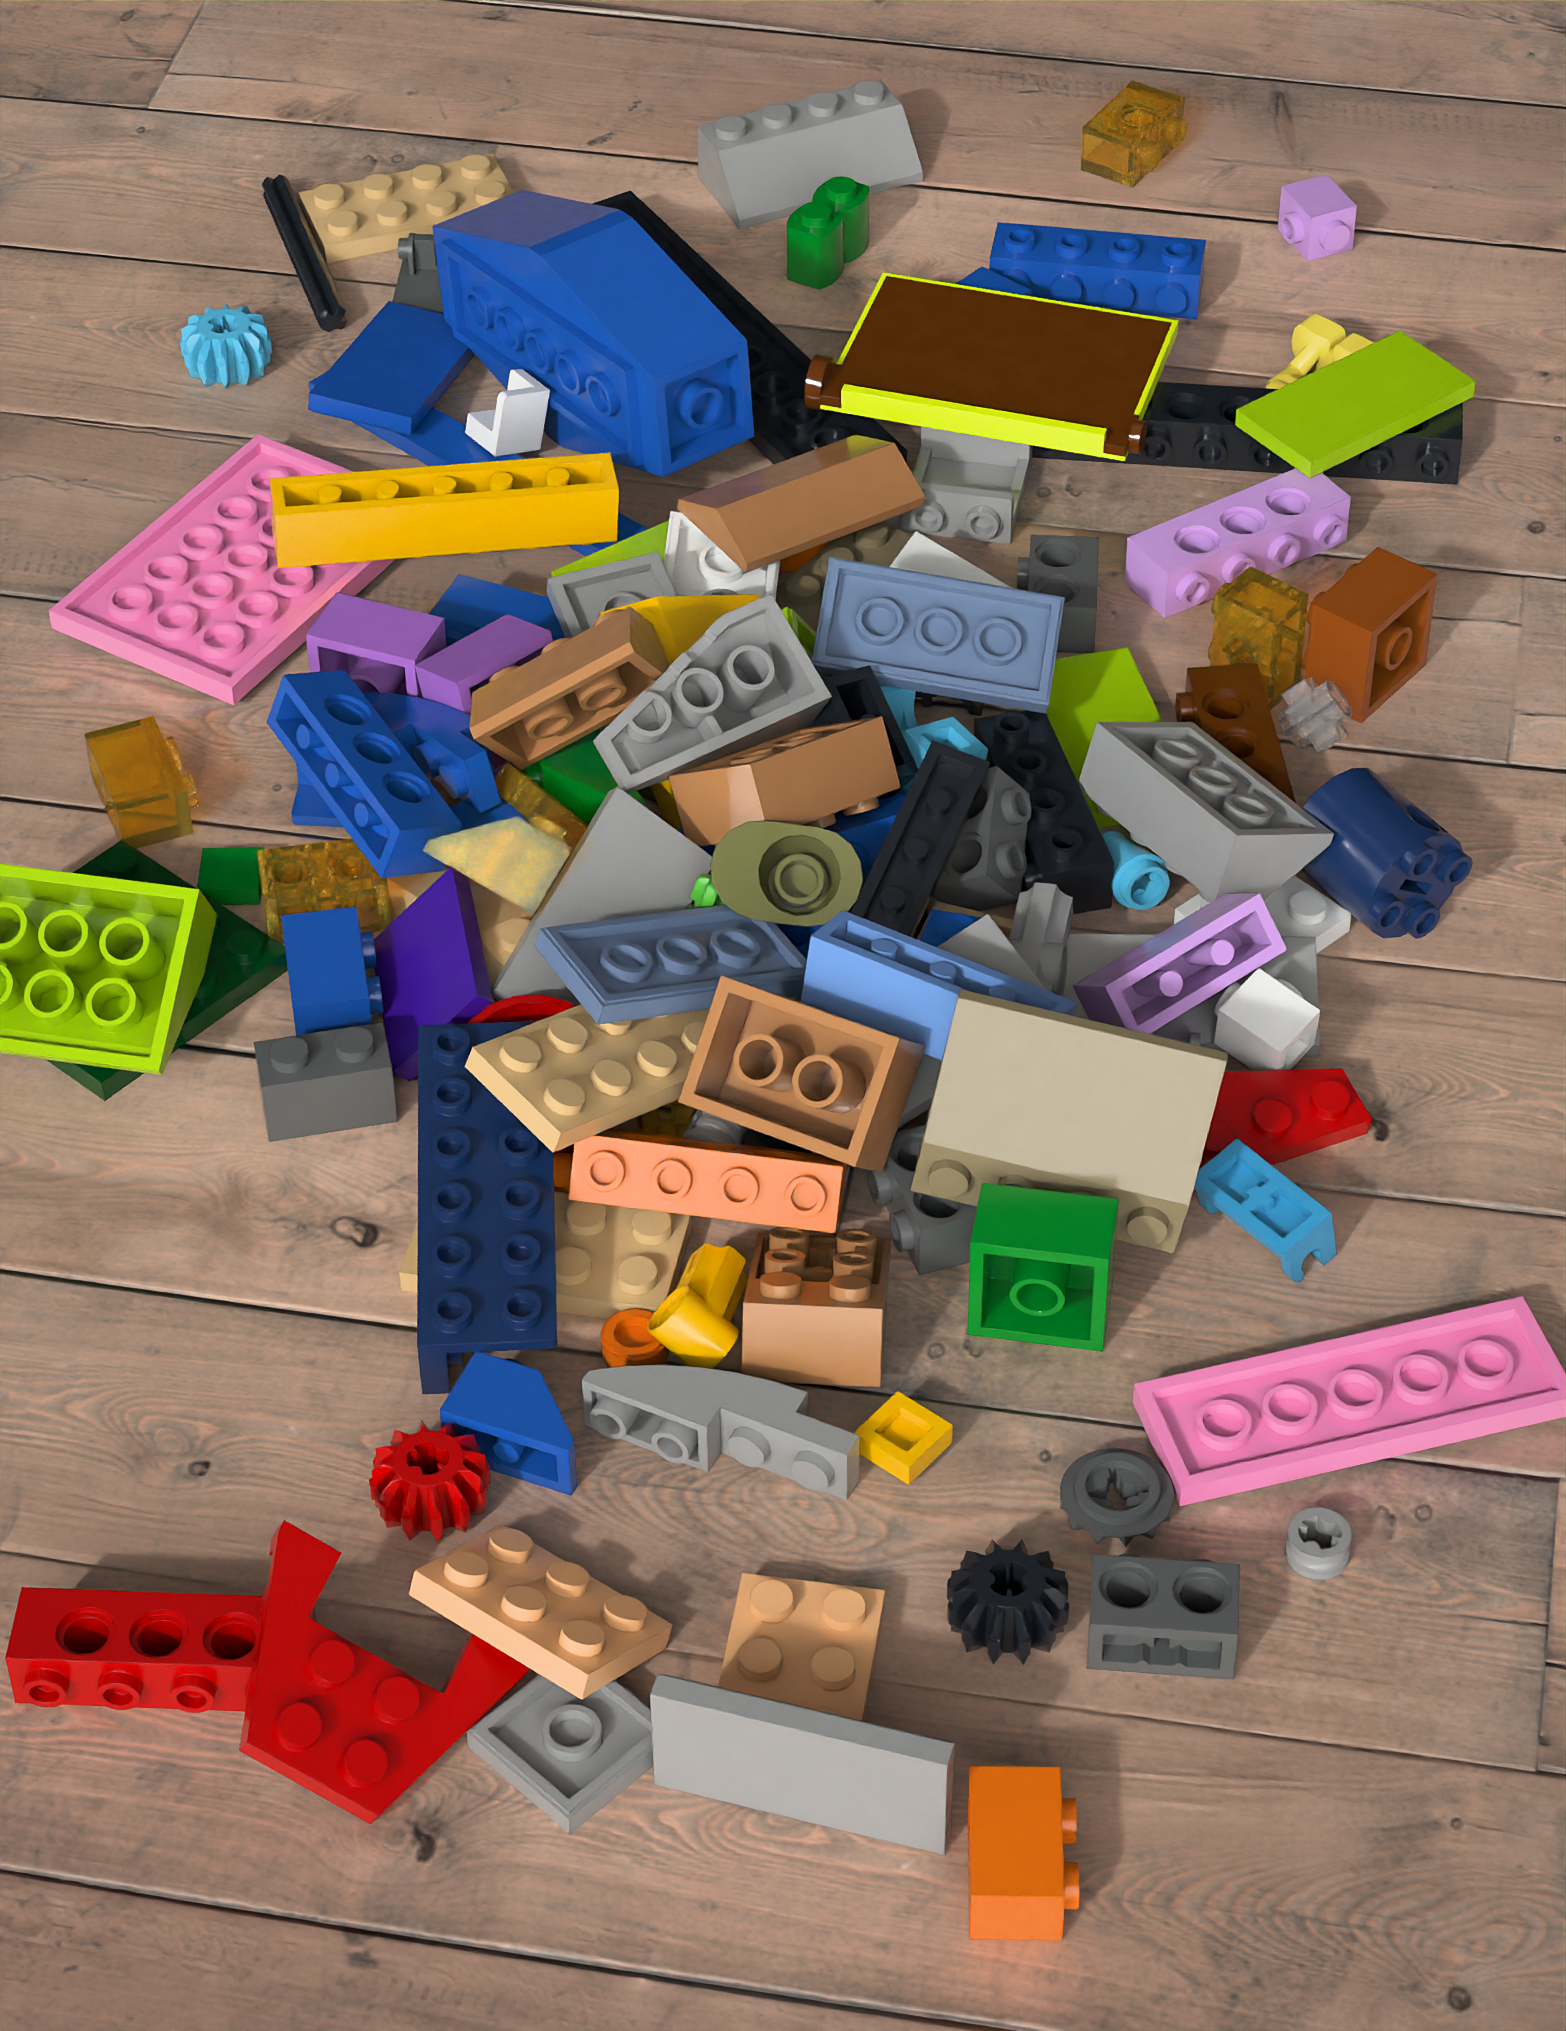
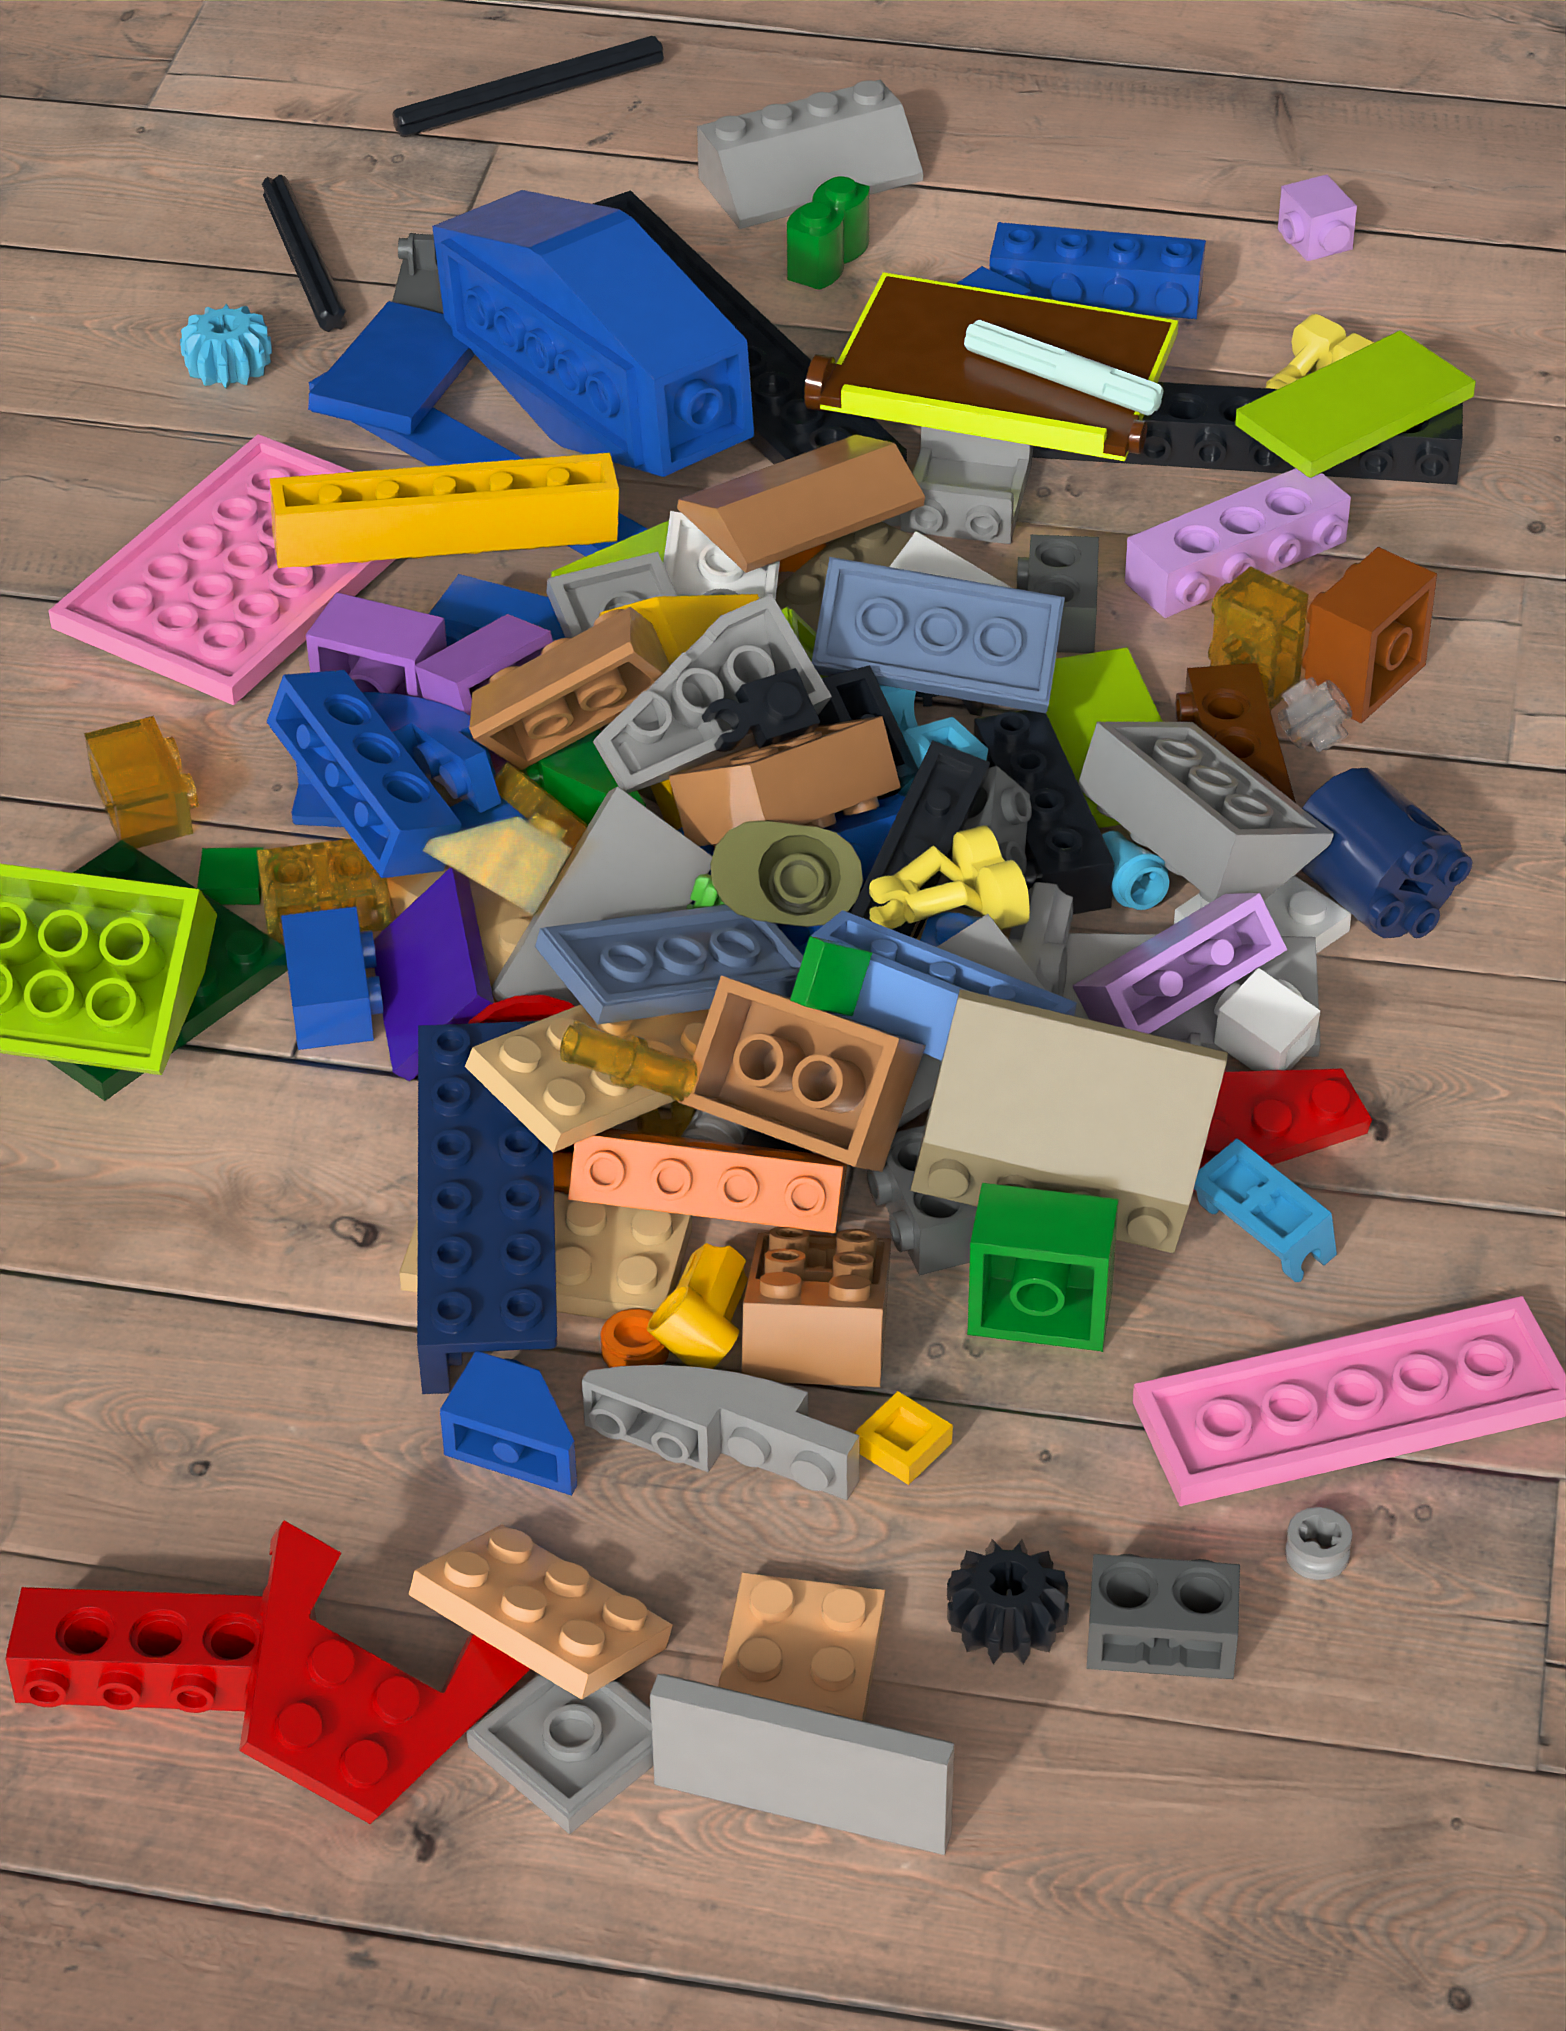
(326, 1081): dark grey brick -> none
(378, 210): tan plate -> none
(430, 1481): red gear -> none
(516, 421): white panel -> none
(527, 86): none -> black axle
(628, 1061): none -> clear yellow pin
(769, 708): none -> black plate
(831, 976): none -> green tile
(978, 877): none -> light yellow piece
(1017, 1853): orange brick -> none
(1064, 367): none -> light aqua axle
(1133, 134): clear yellow brick -> none
(1138, 1480): dark grey gear -> none

